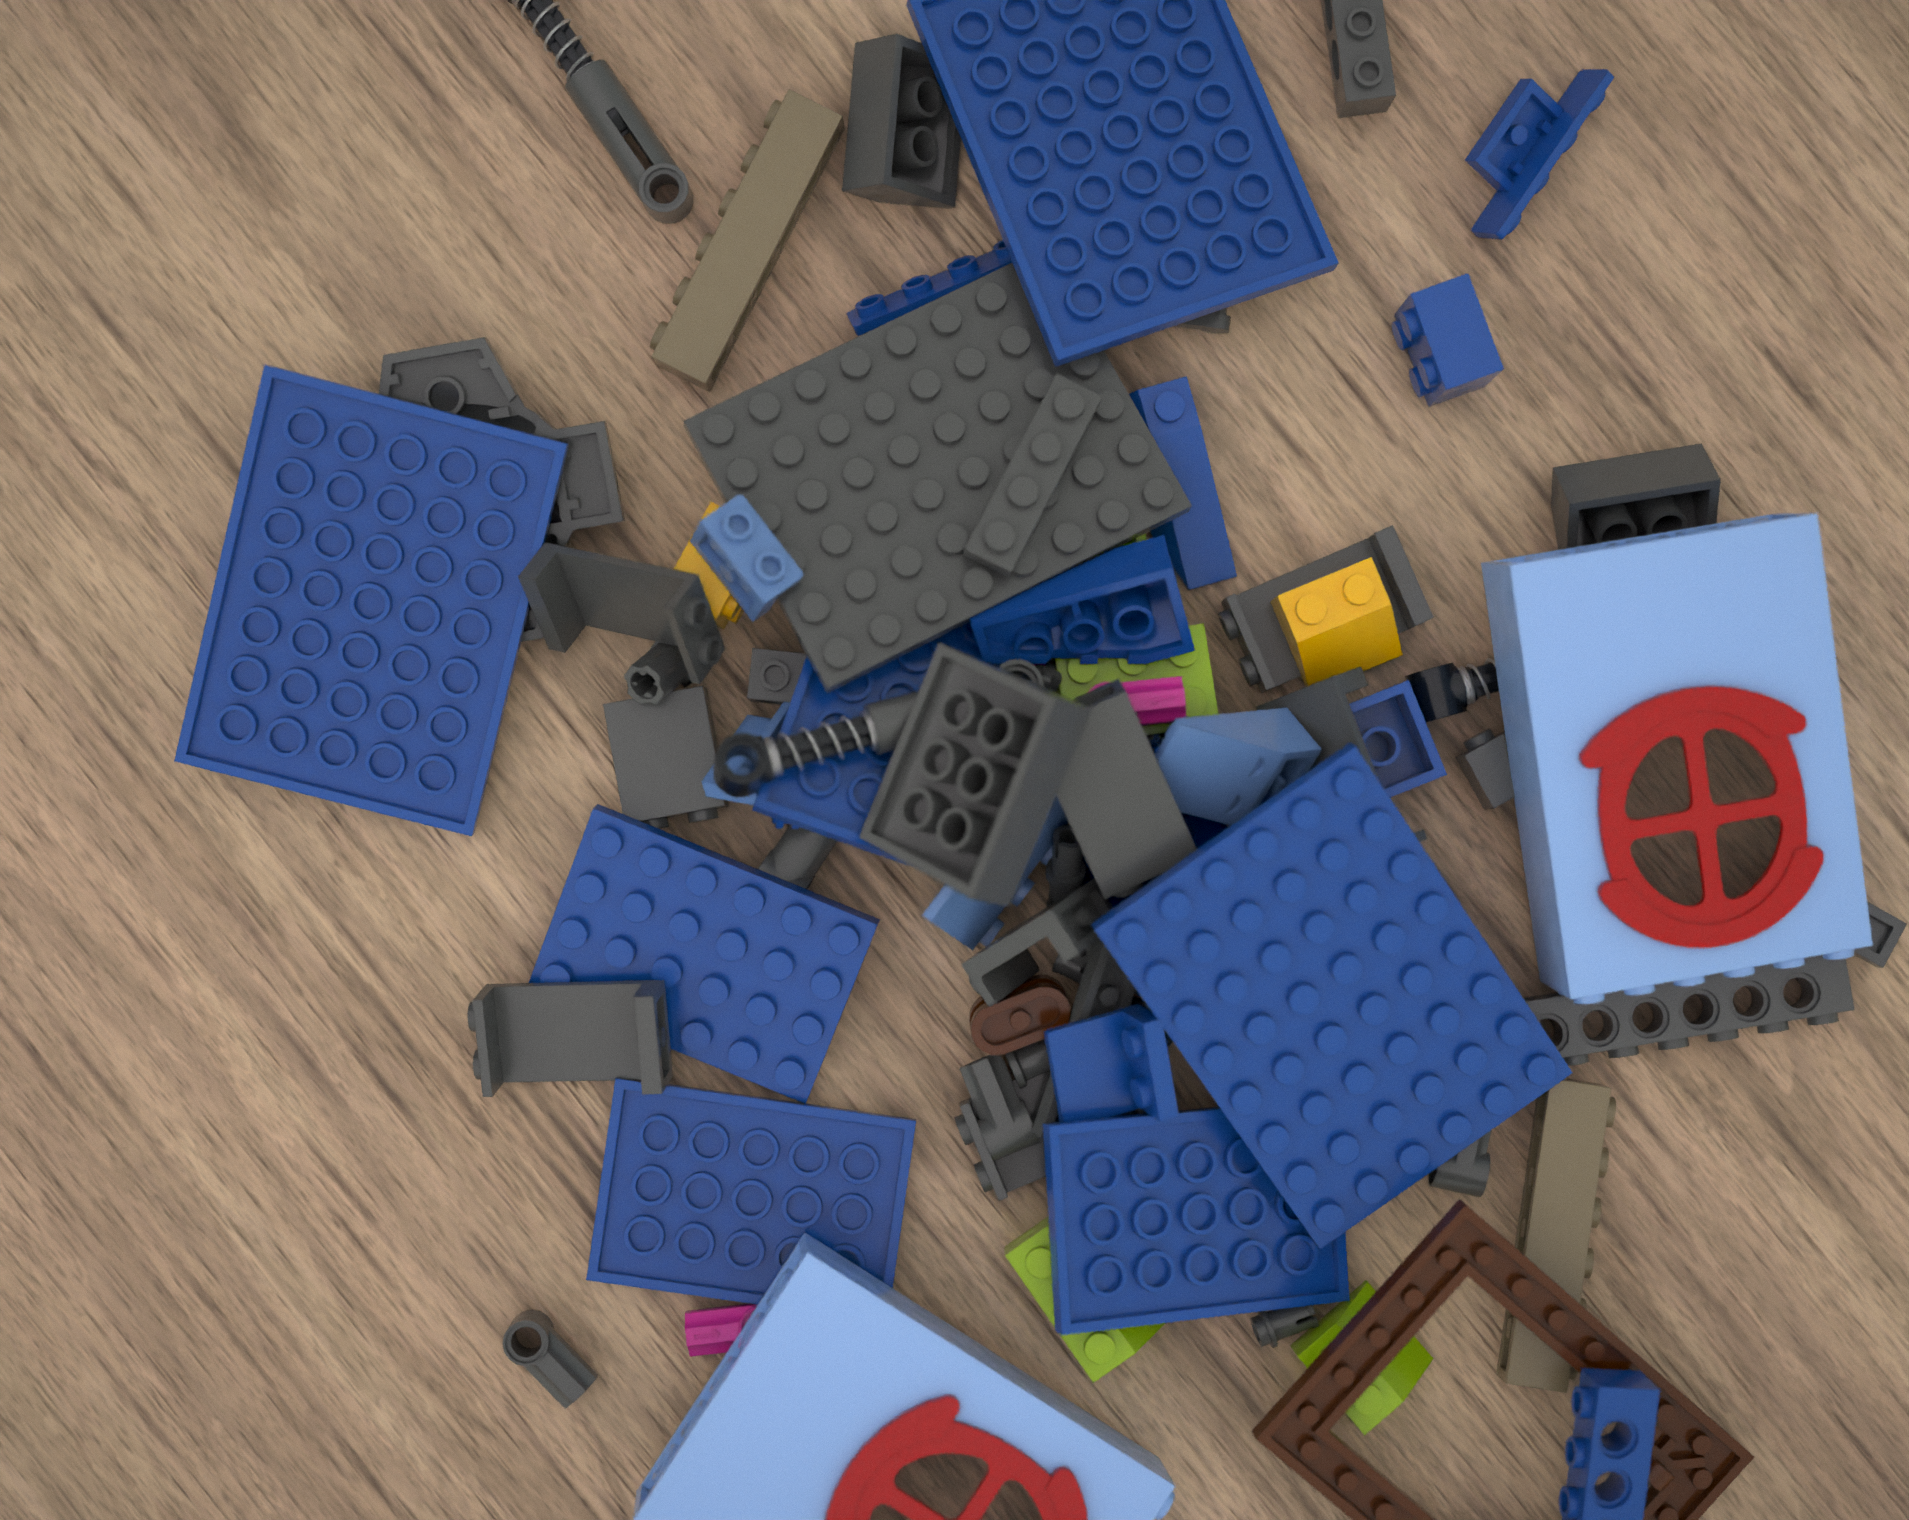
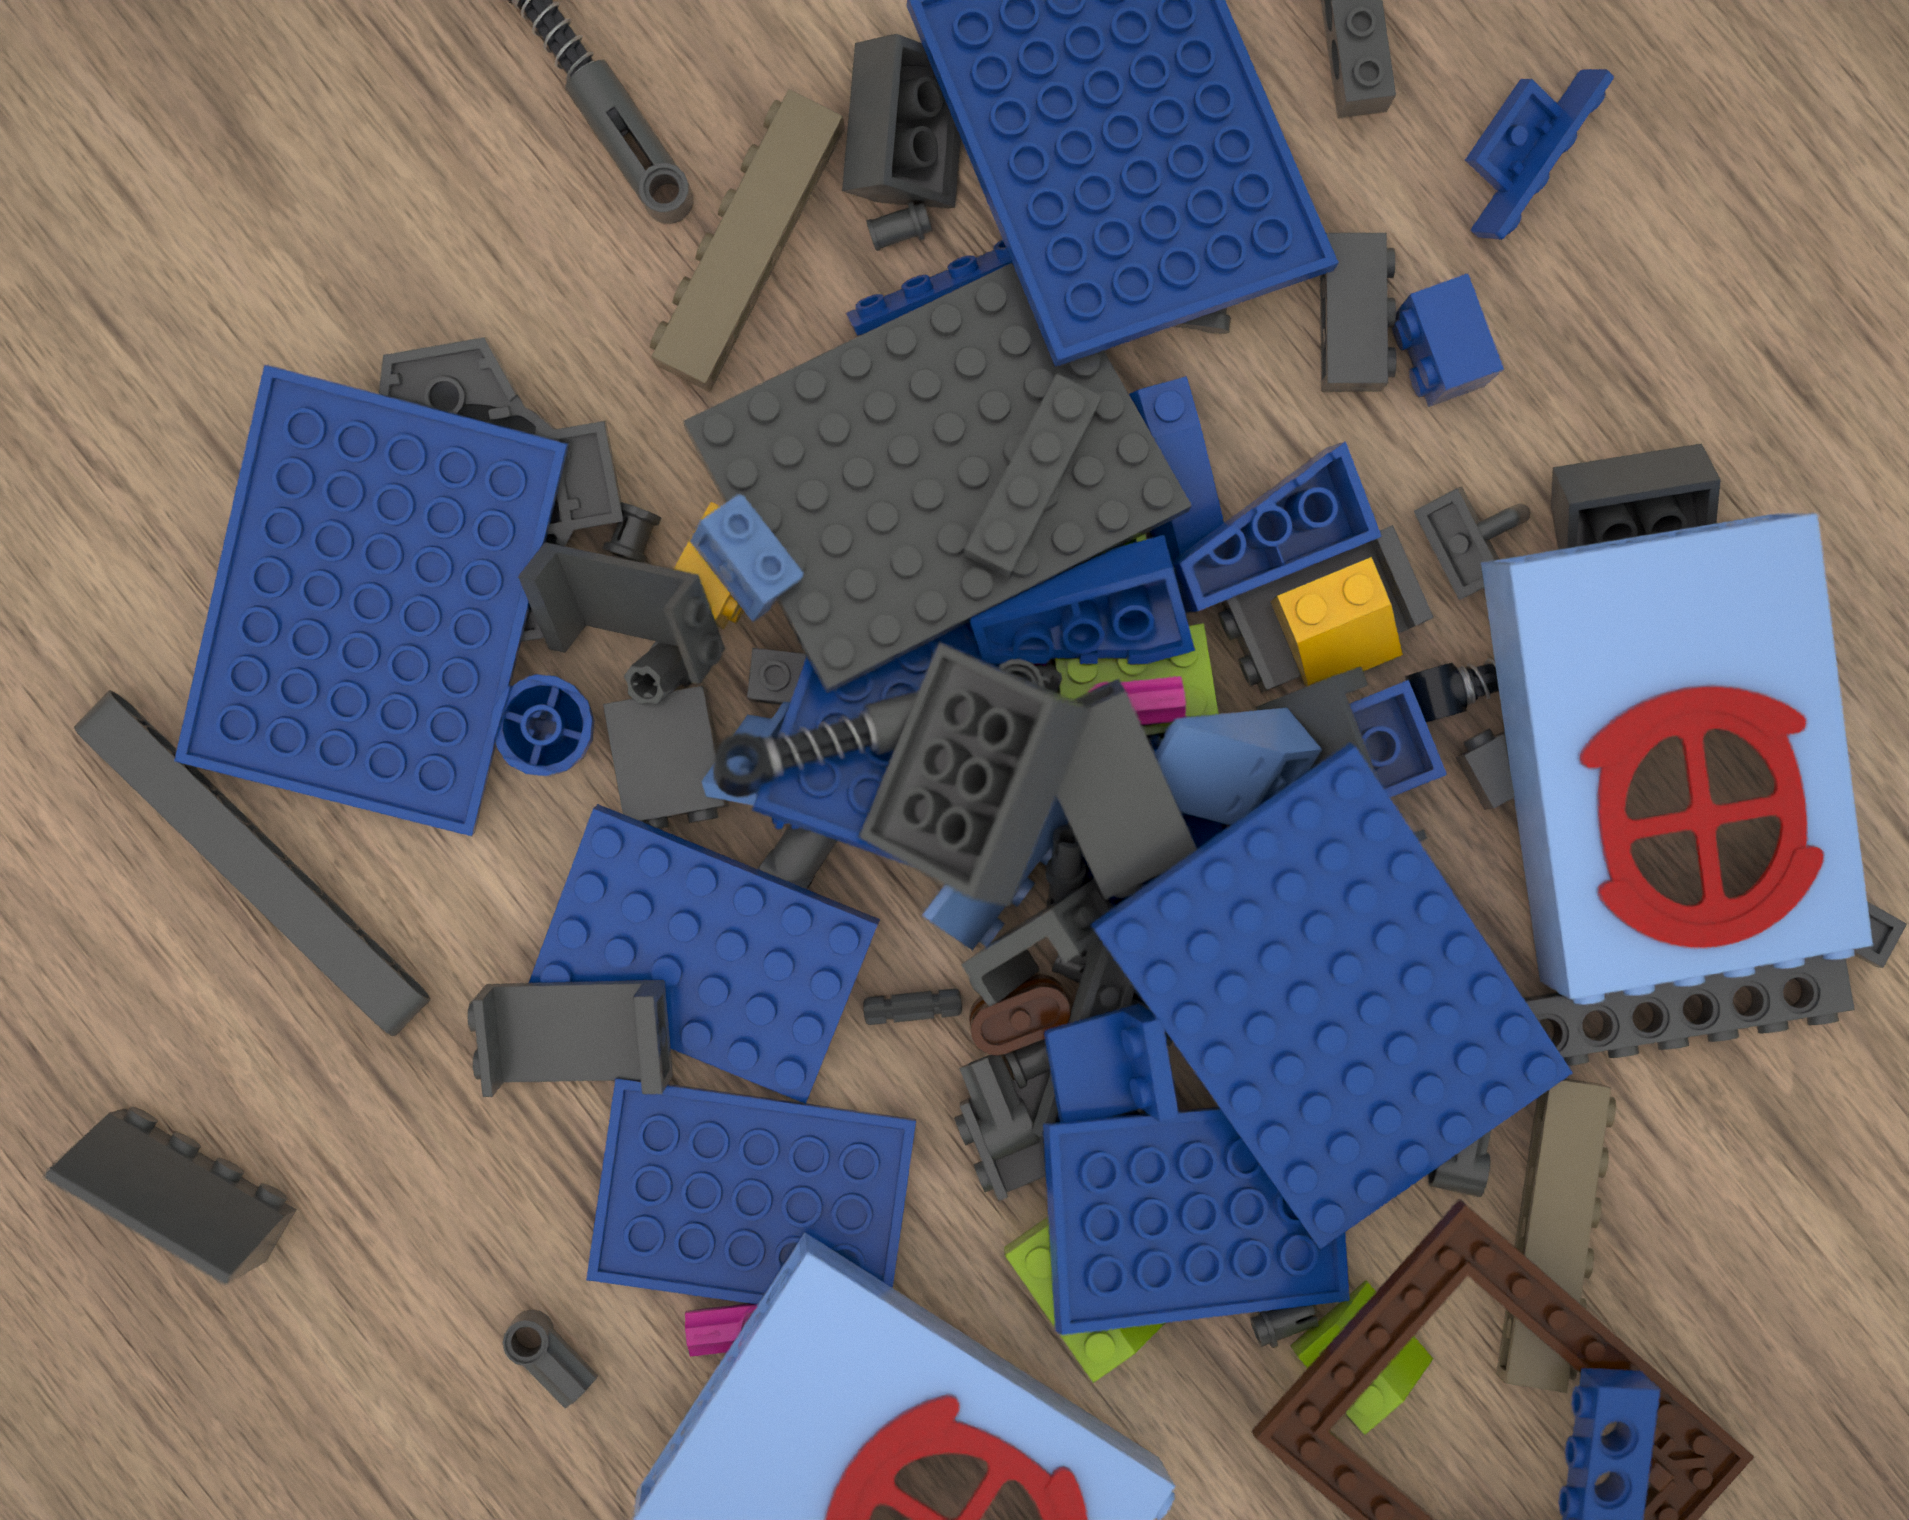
(174, 1194): none -> dark grey slope
(252, 863): none -> dark grey beam
(542, 725): none -> blue cylinder
(632, 534): none -> dark grey bush
(899, 226): none -> dark grey pin
(912, 1006): none -> dark grey axle
(1289, 527): none -> blue wedge
(1357, 315): none -> dark grey brick
(1463, 540): none -> dark grey plate

